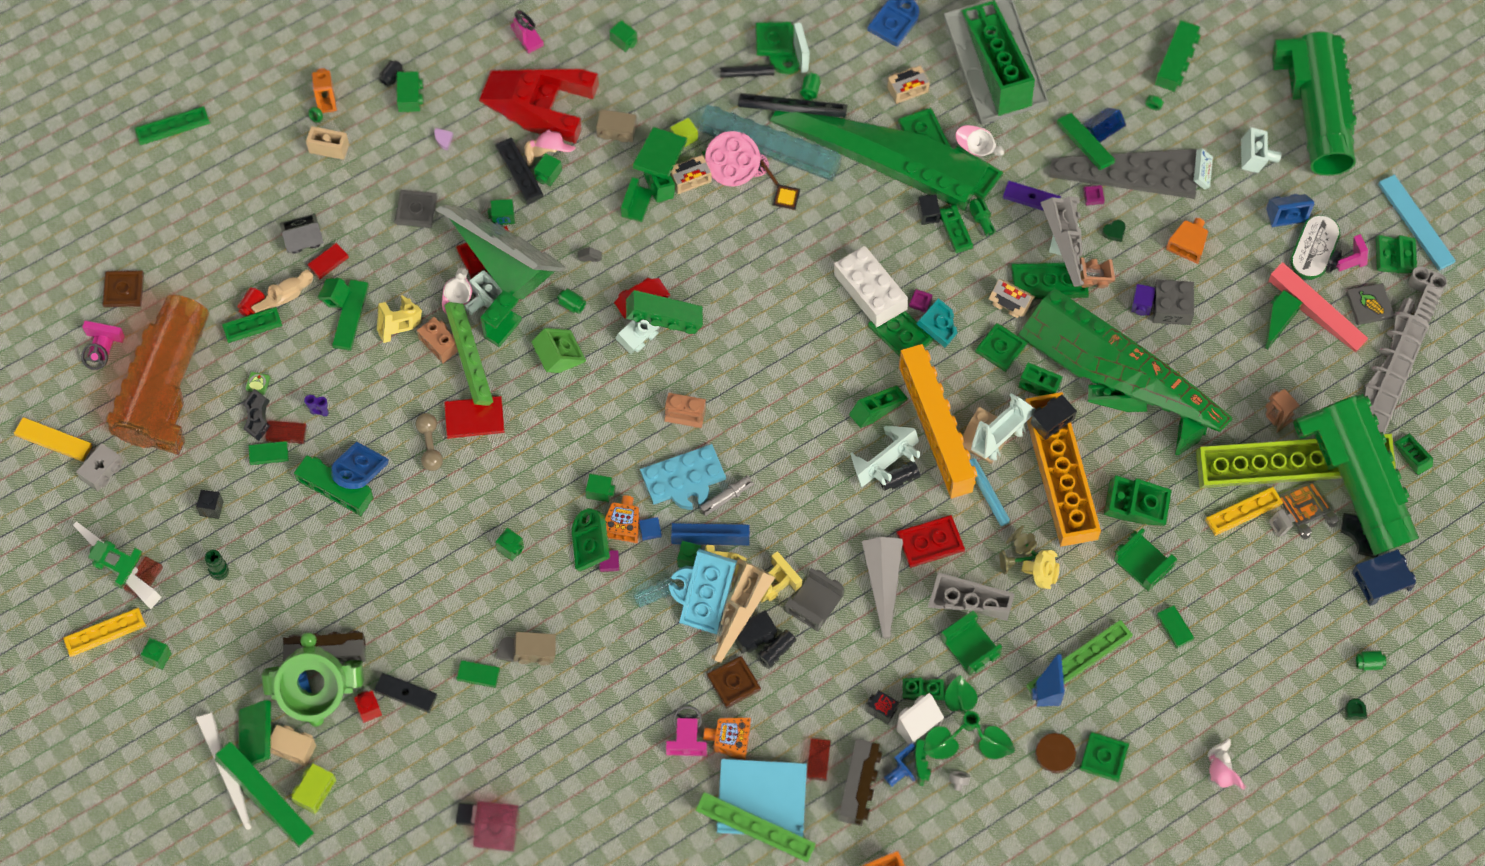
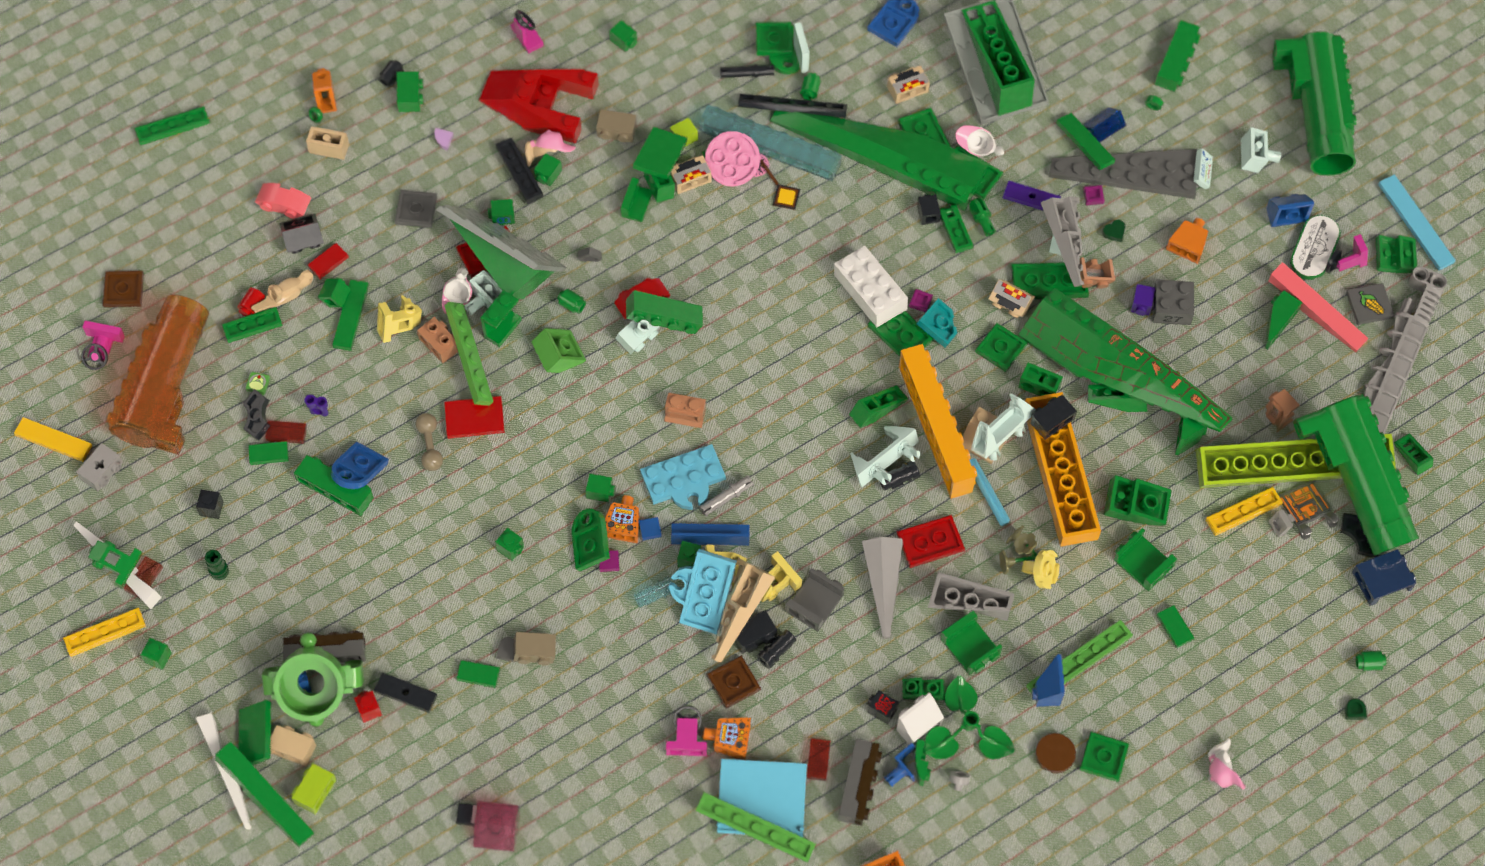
(277, 199): none -> coral brick

